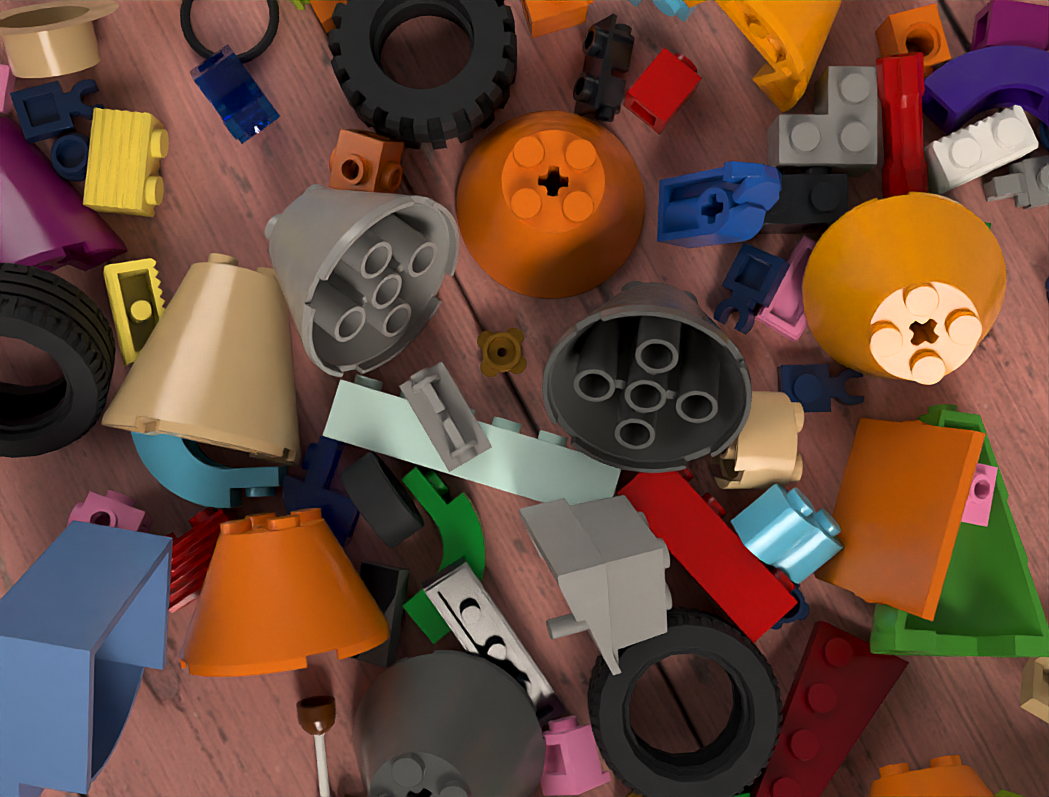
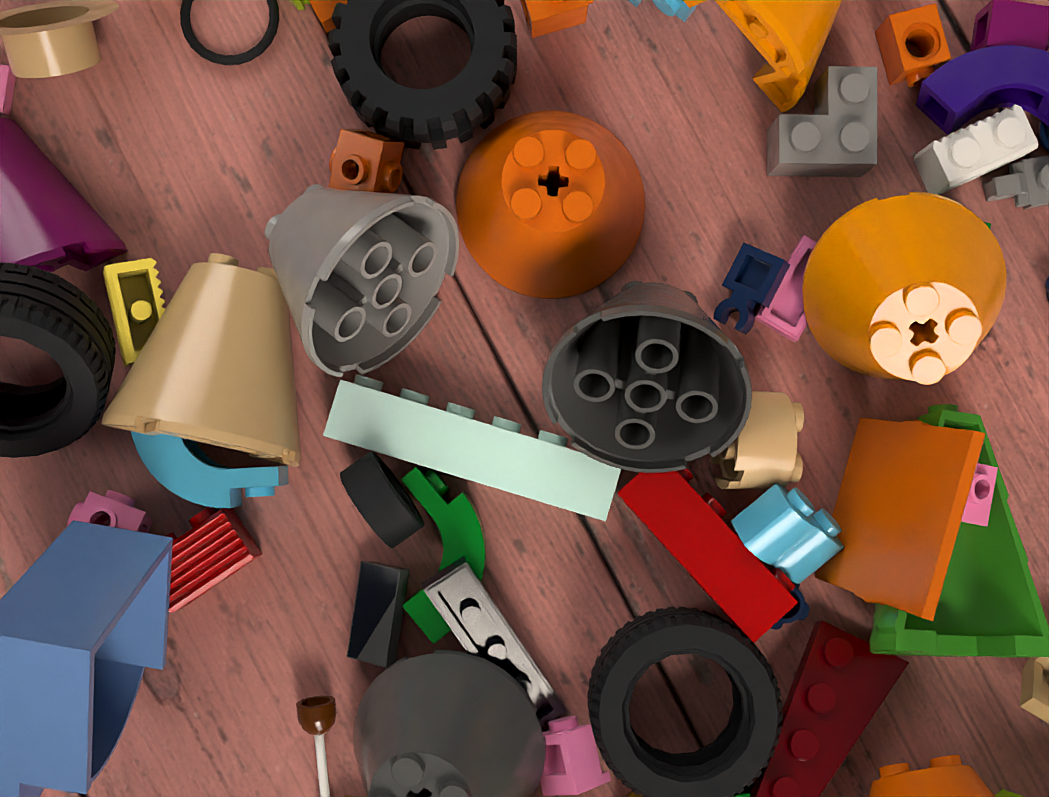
(49, 112): dark blue plate -> none
(70, 156): dark blue plate -> none
(125, 163): light yellow brick -> none
(234, 94): clear blue brick -> none
(279, 596): orange cone -> none
(315, 490): clear blue brick -> none
(445, 416): light grey hinge -> none
(491, 343): pearl gold plate -> none
(605, 569): light grey piece -> none
(606, 48): black hinge -> none
(662, 89): red brick -> none
(716, 204): blue piece -> none
(807, 202): black brick -> none
(814, 387): dark blue plate -> none
(900, 93): red axle -> none

